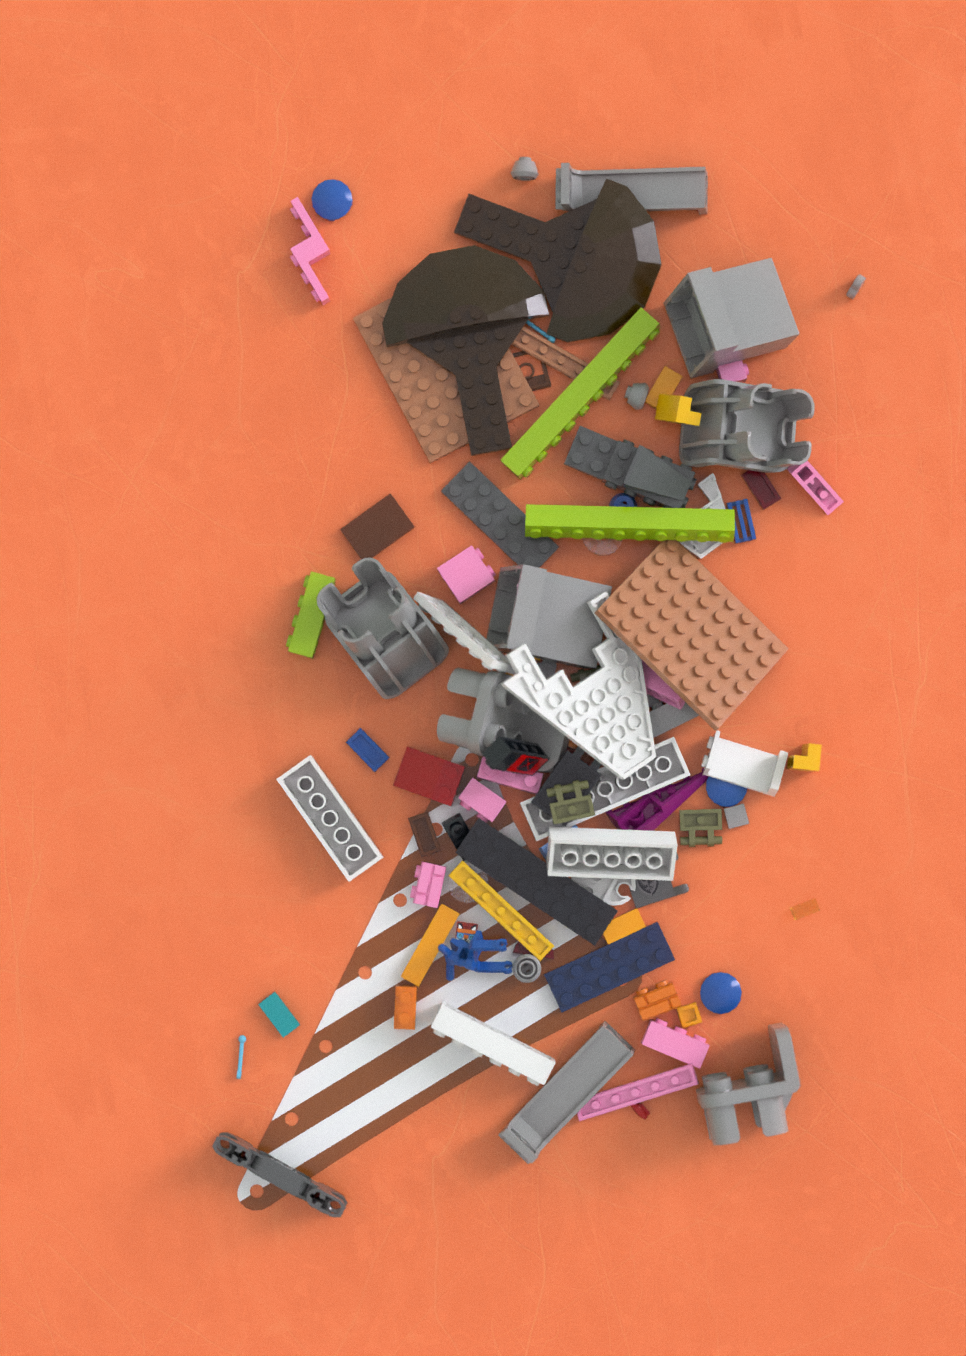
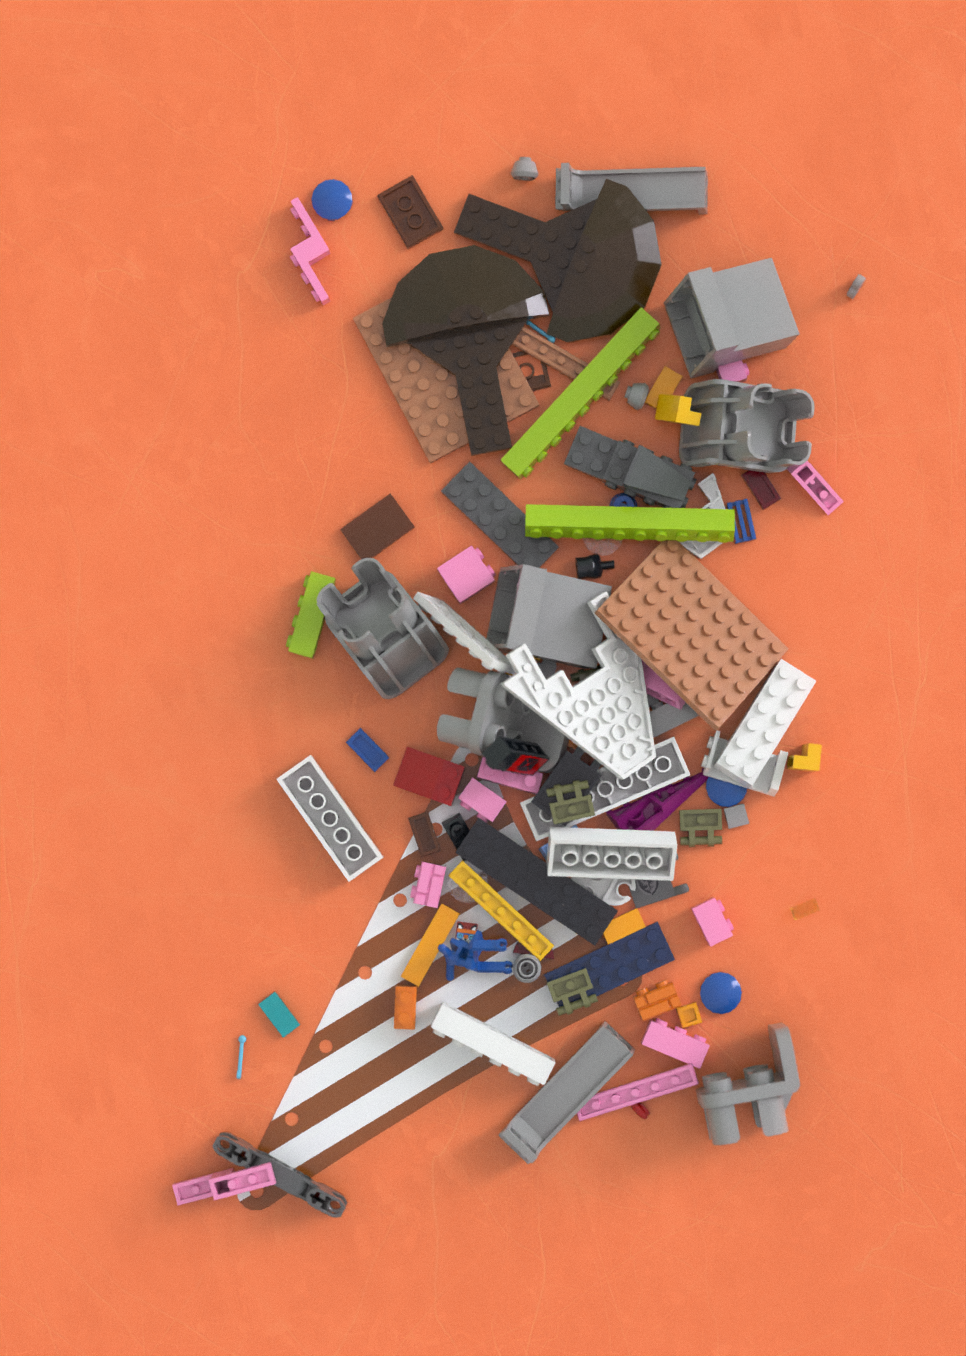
(224, 1183): none -> bright pink bracket
(410, 212): none -> reddish brown tile
(571, 985): none -> olive plate
(591, 566): none -> black piece
(712, 921): none -> bright pink brick
(764, 723): none -> white brick

